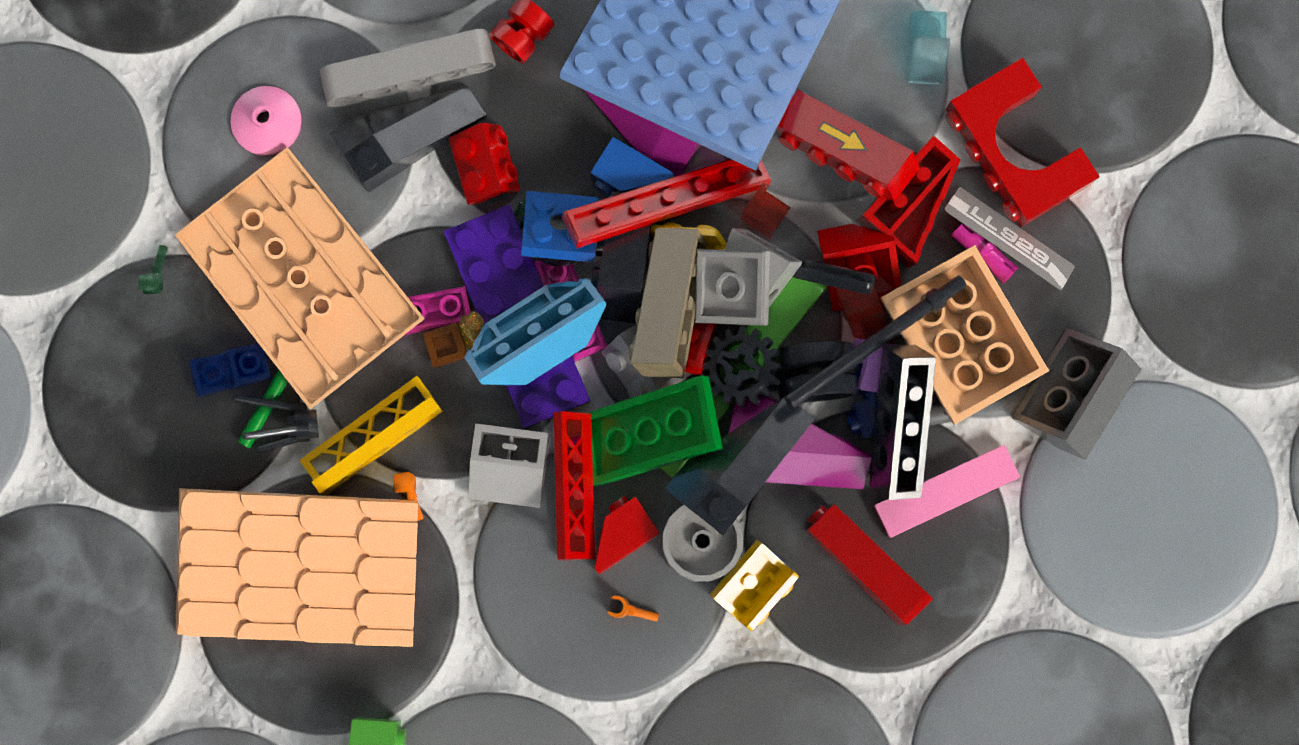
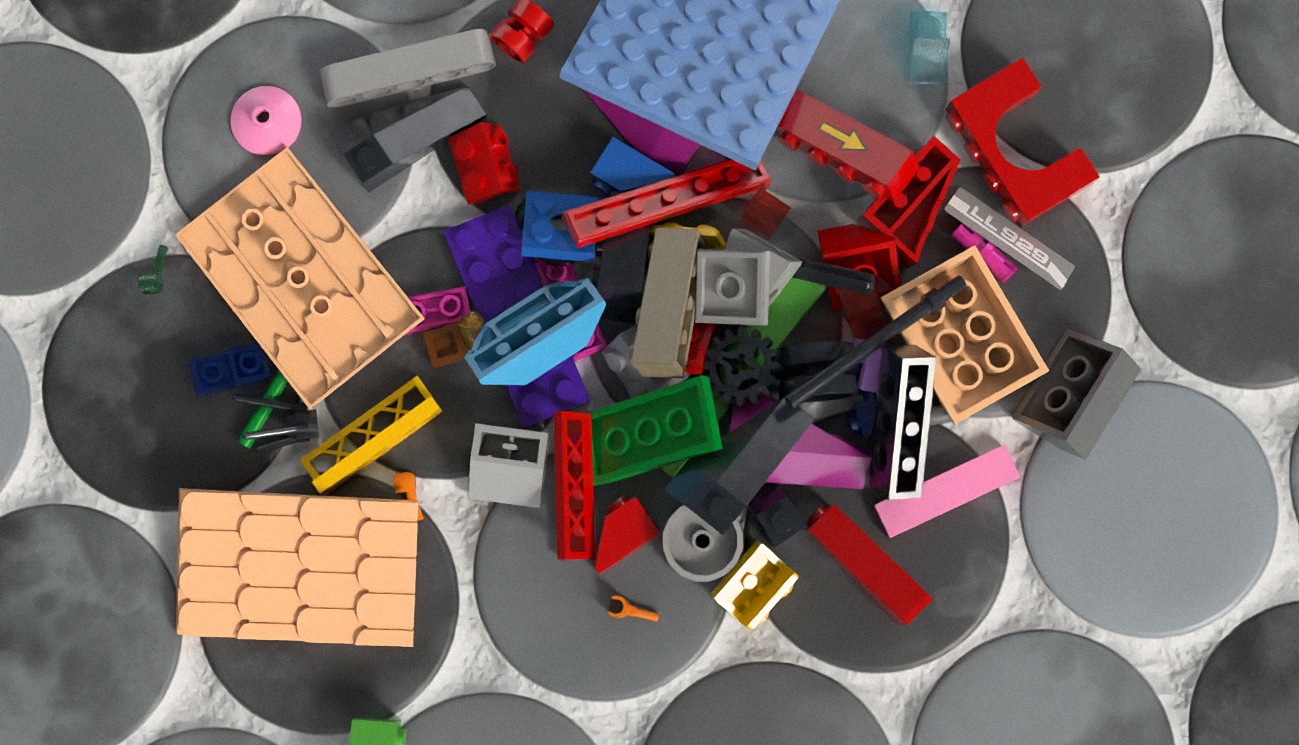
(775, 514): none -> black slope

